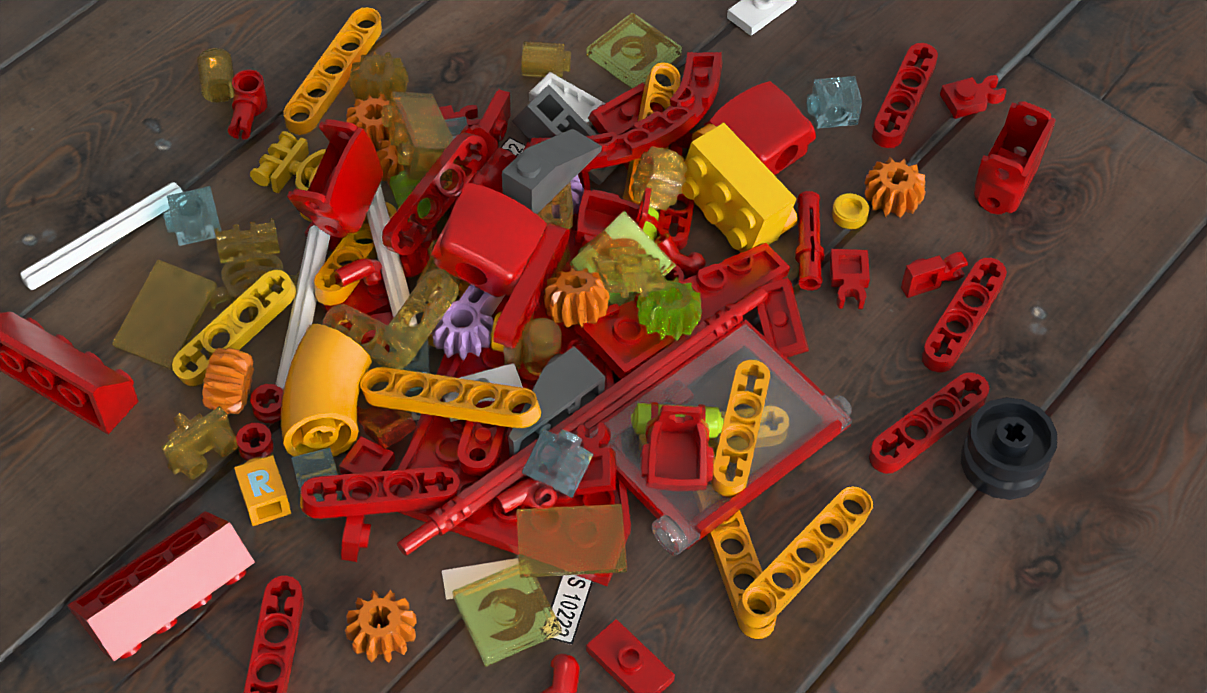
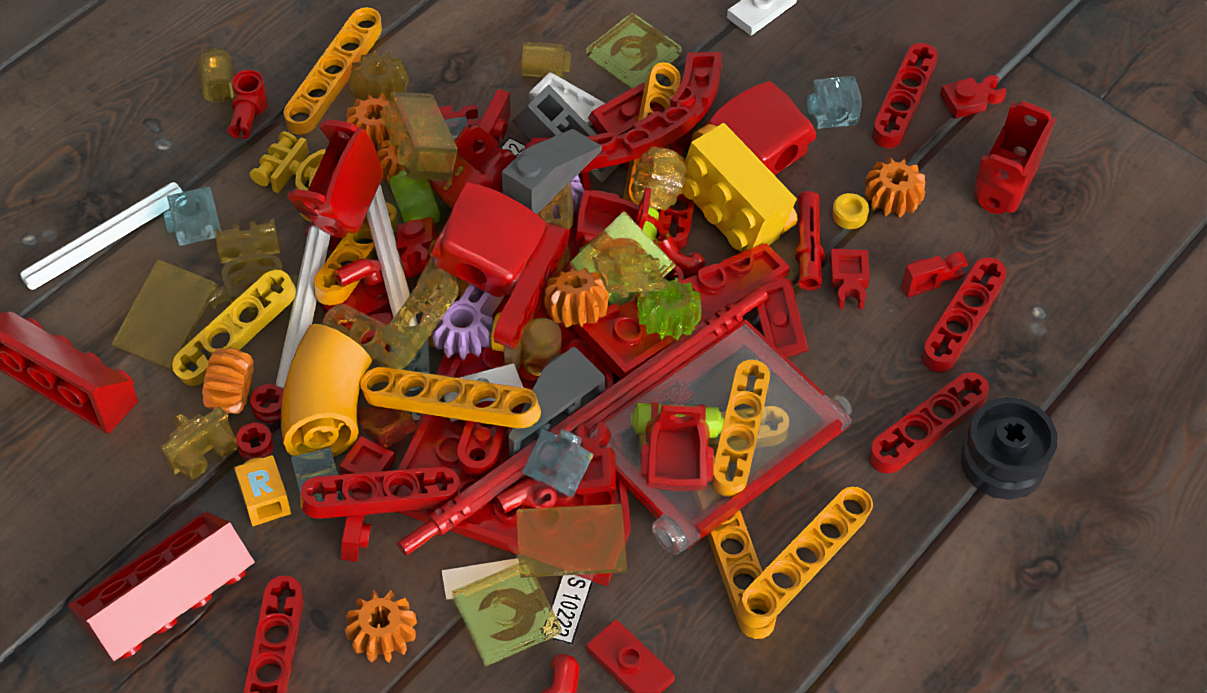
(431, 188): red beam -> none

